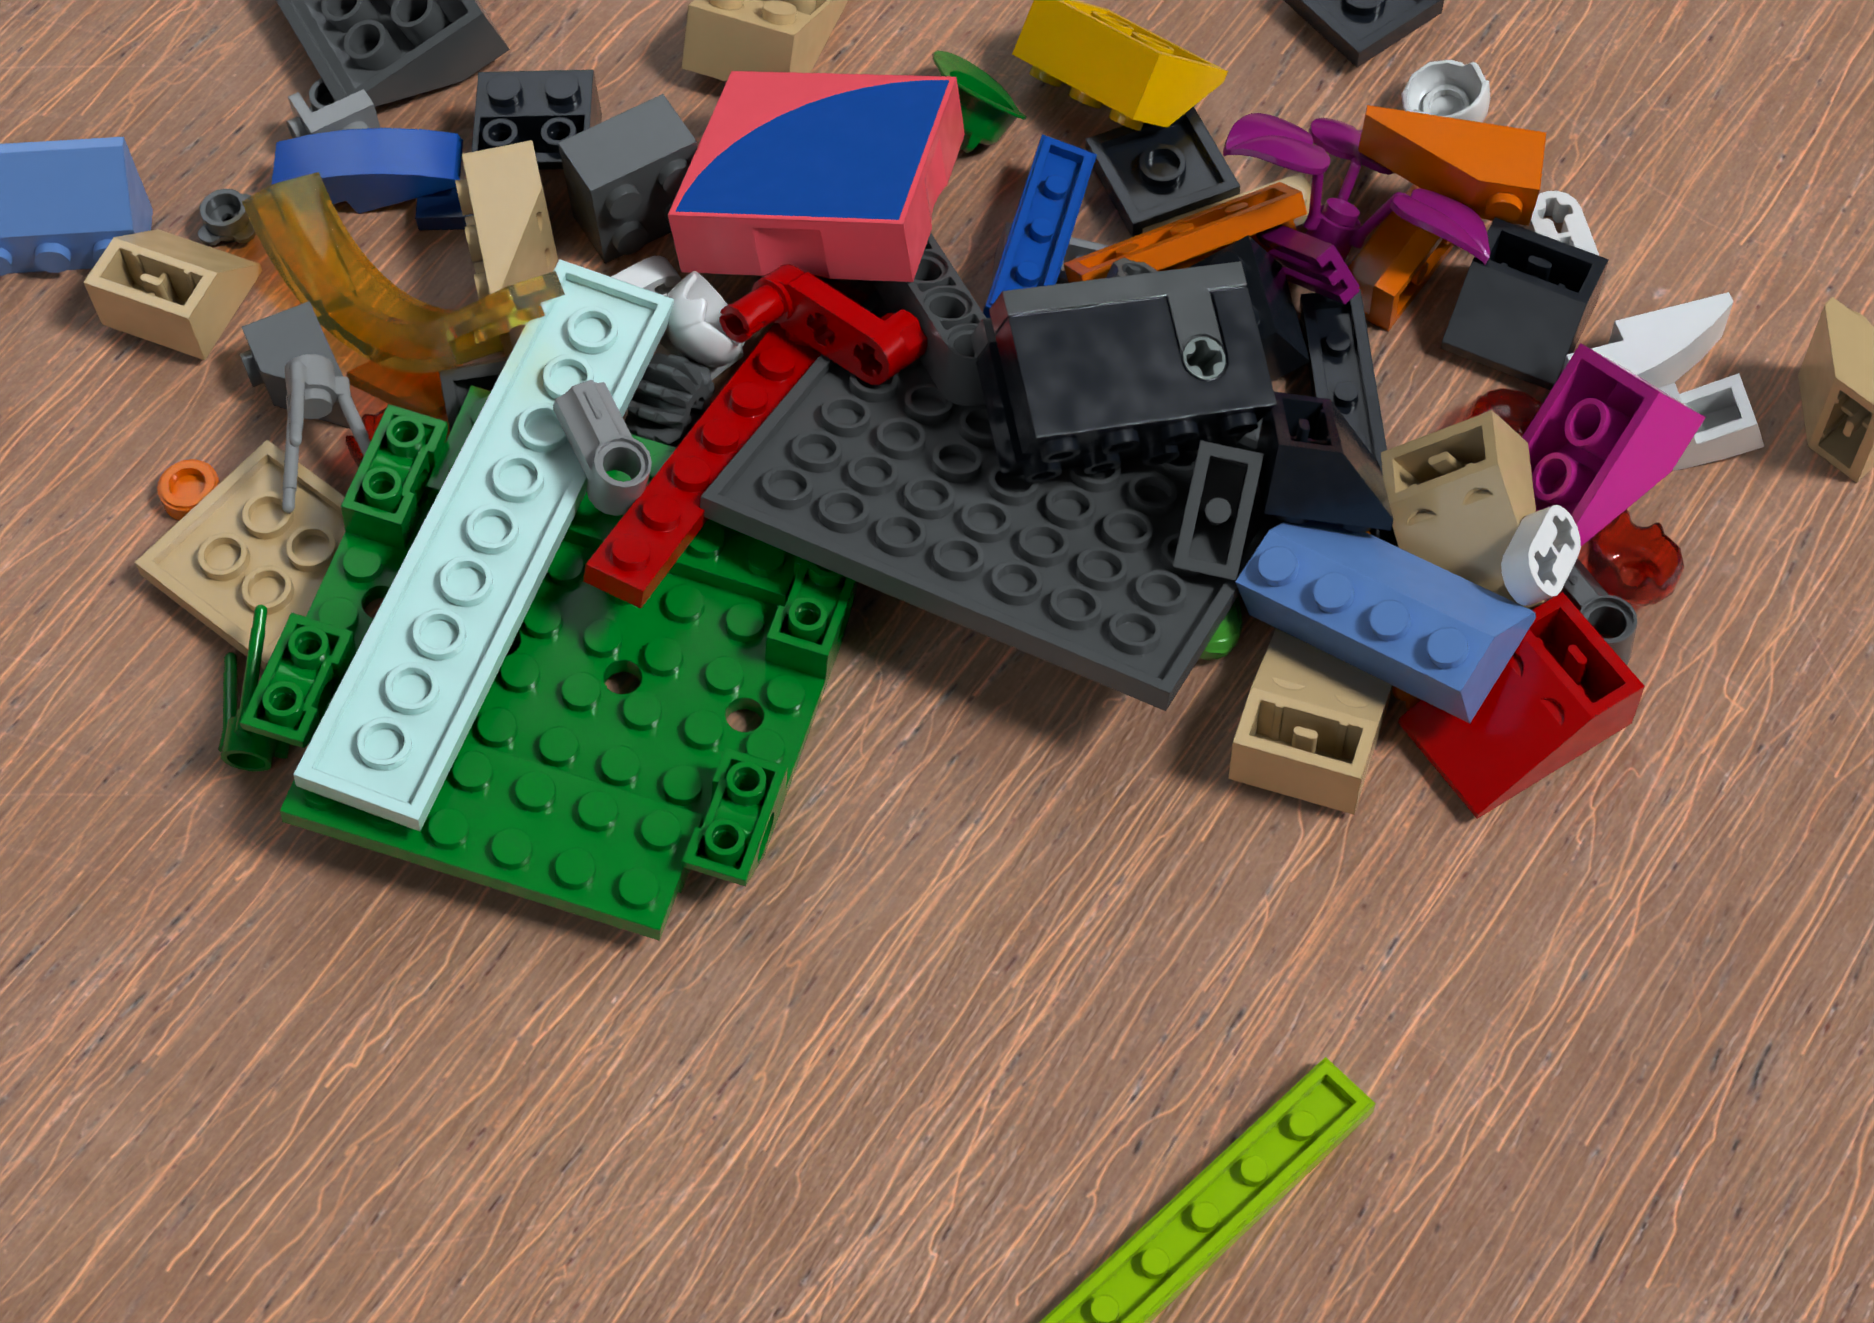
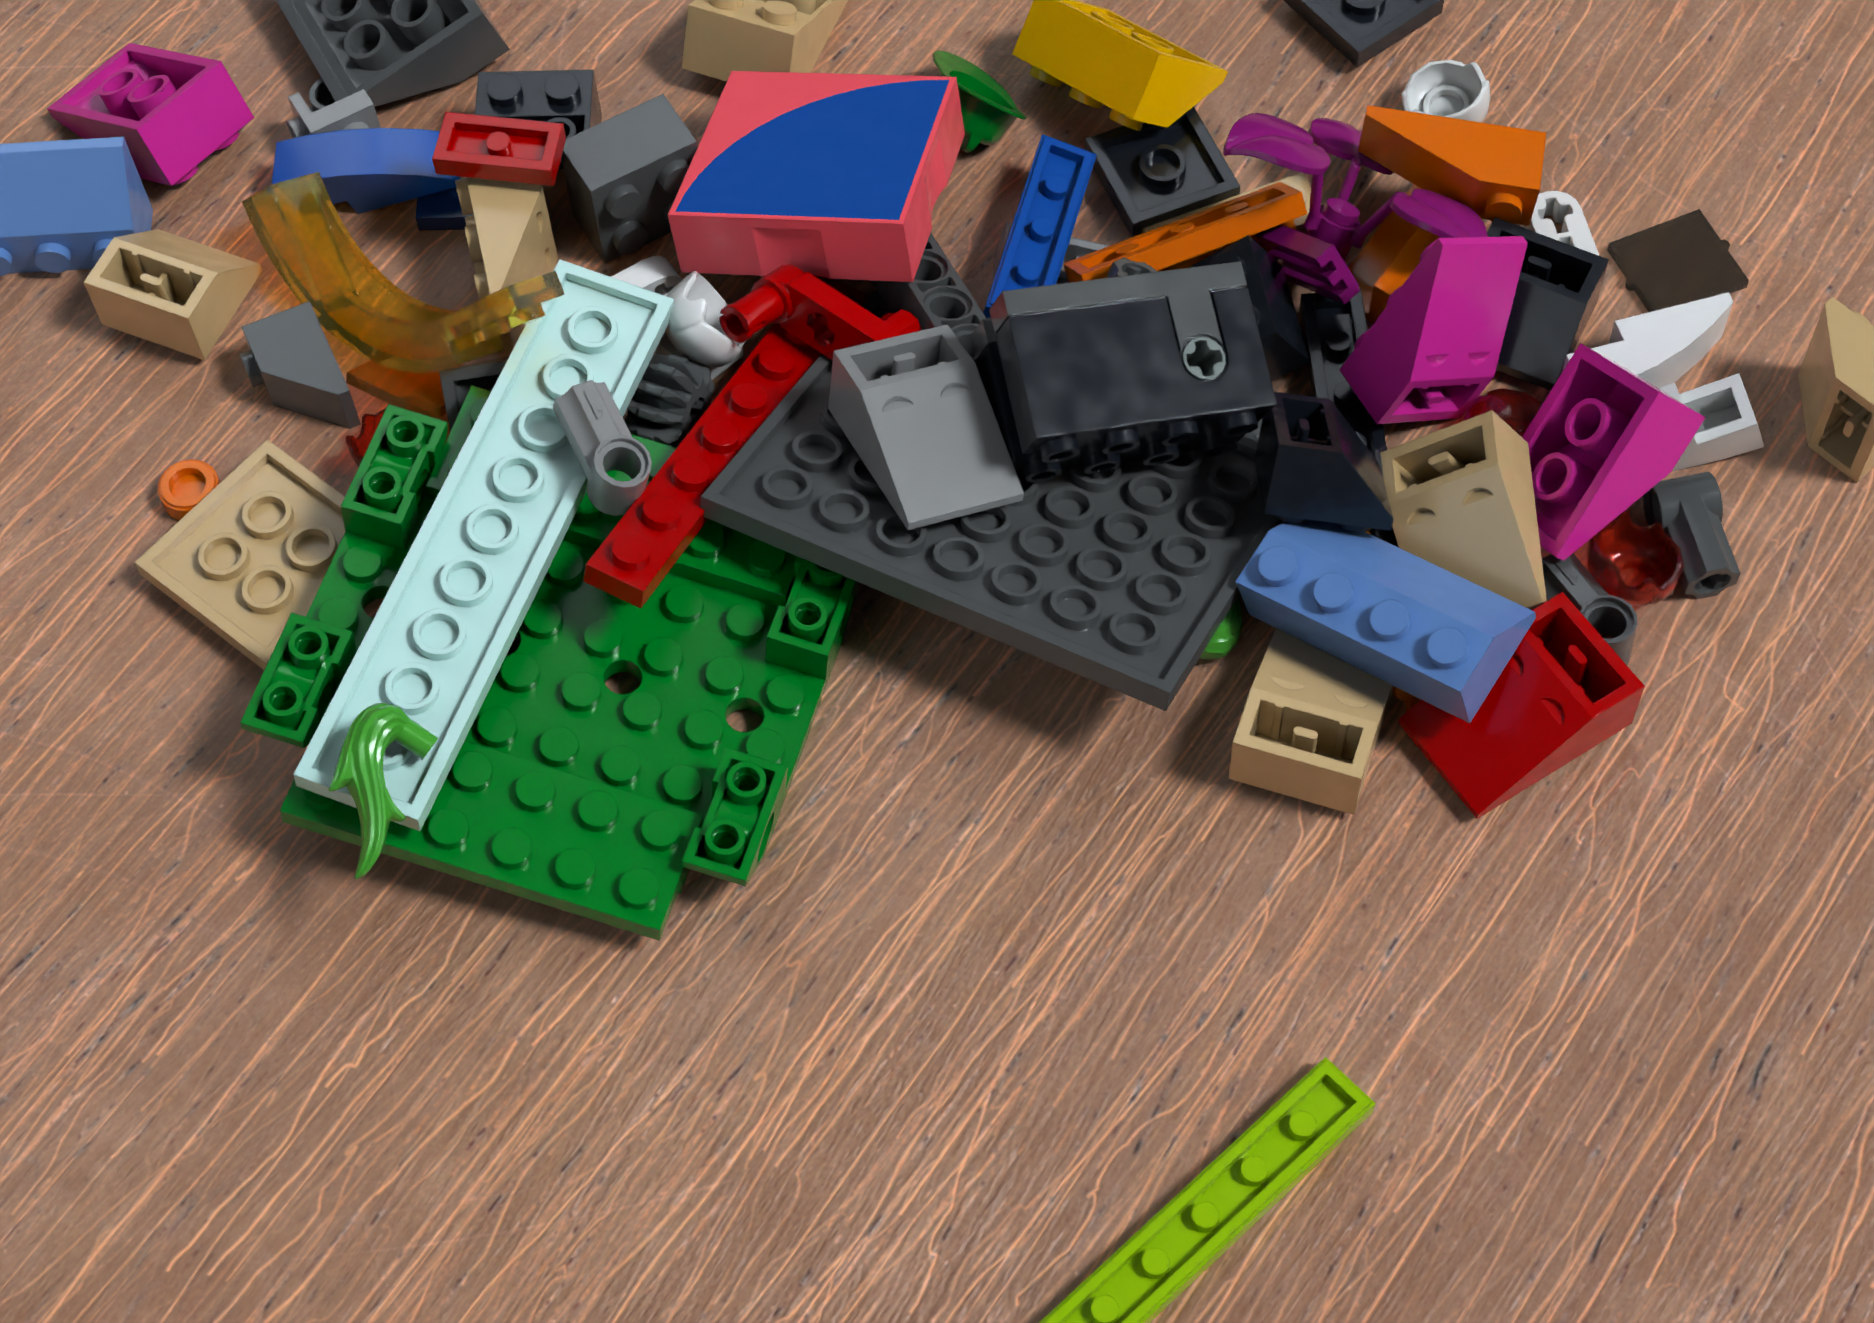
(163, 104): none -> dark pink slope
(225, 218): dark grey plate -> none
(238, 746): green plant -> none
(310, 395): light grey plant -> none
(362, 772): none -> bright green piece
(499, 148): none -> red plate
(923, 426): none -> light grey slope
(1218, 510): dark grey slope -> none
(1439, 332): none -> dark pink slope
(1541, 555): white beam -> none
(1677, 262): none -> clear smoke piece
(1692, 517): none -> dark grey piece

